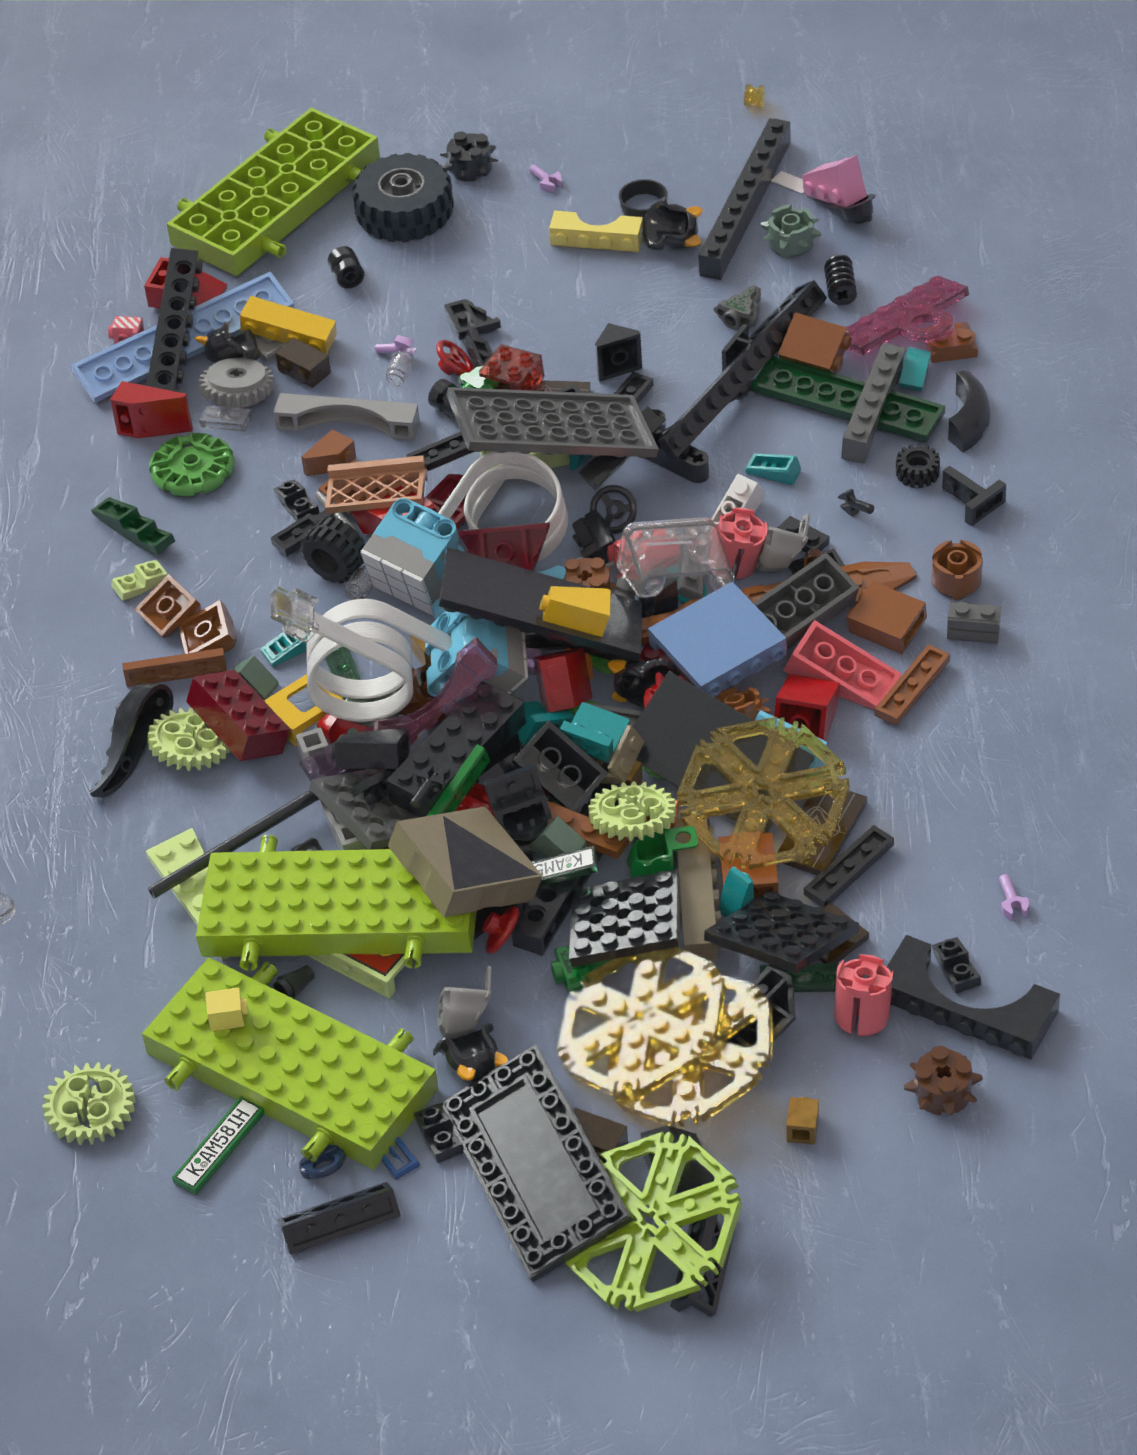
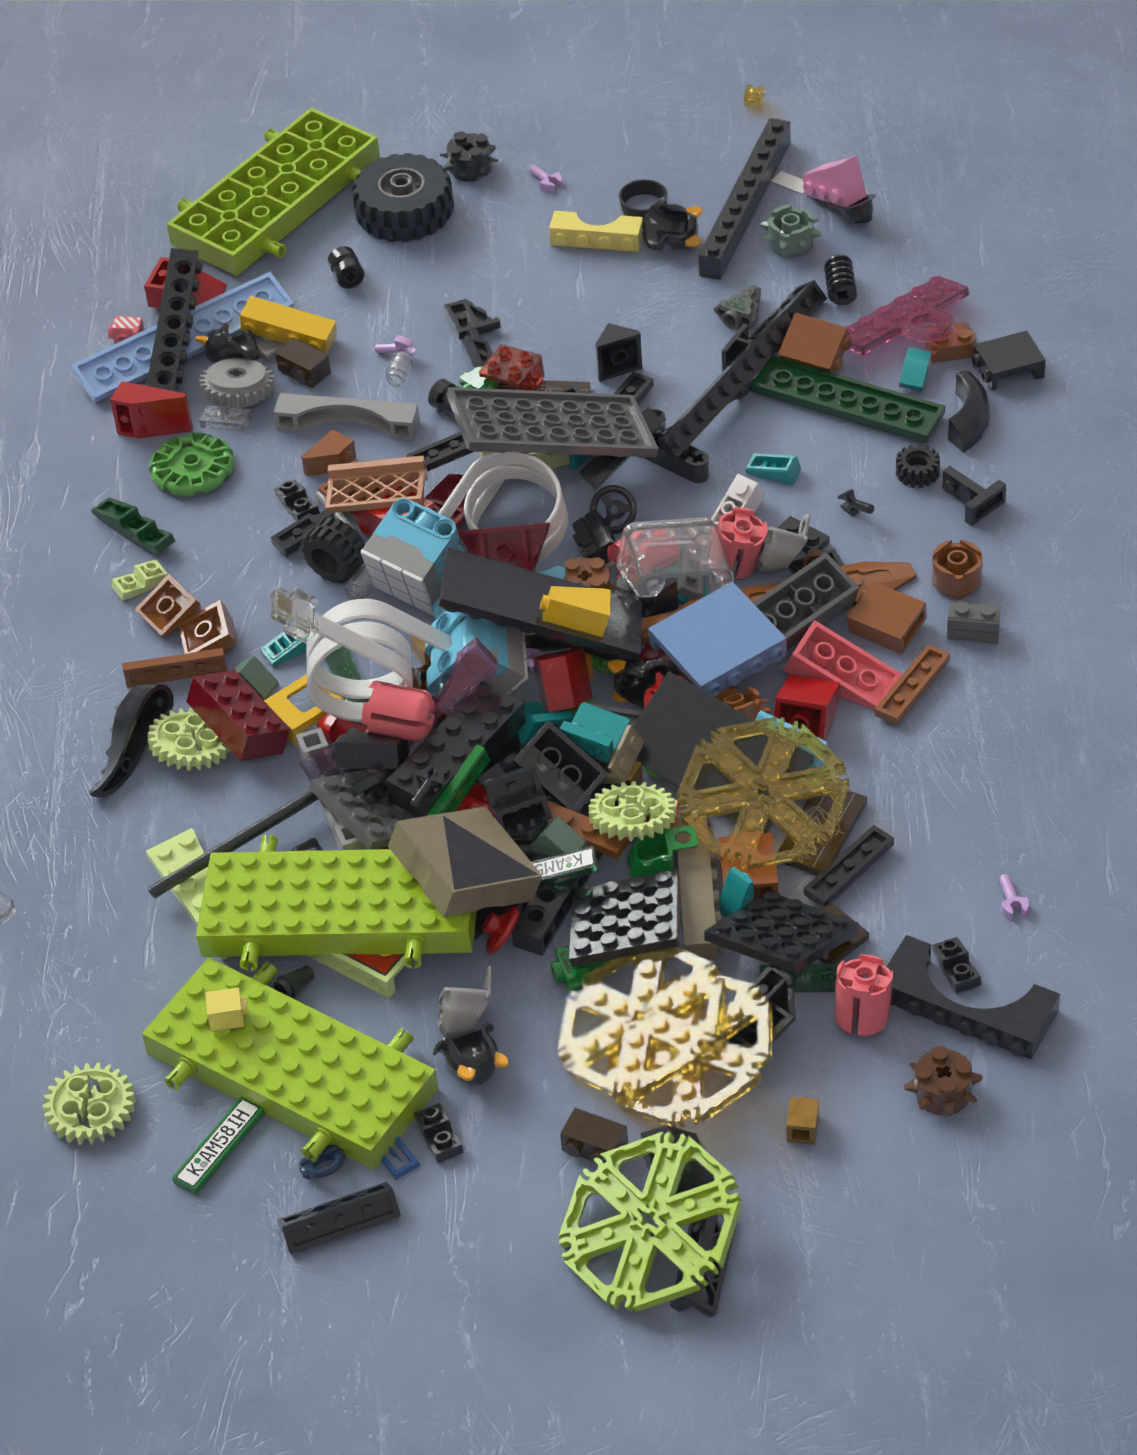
(399, 711): none -> coral cylinder
(451, 362): red piece -> none
(535, 1163): tile -> none
(864, 420): dark grey arch -> none
(1008, 357): none -> black panel

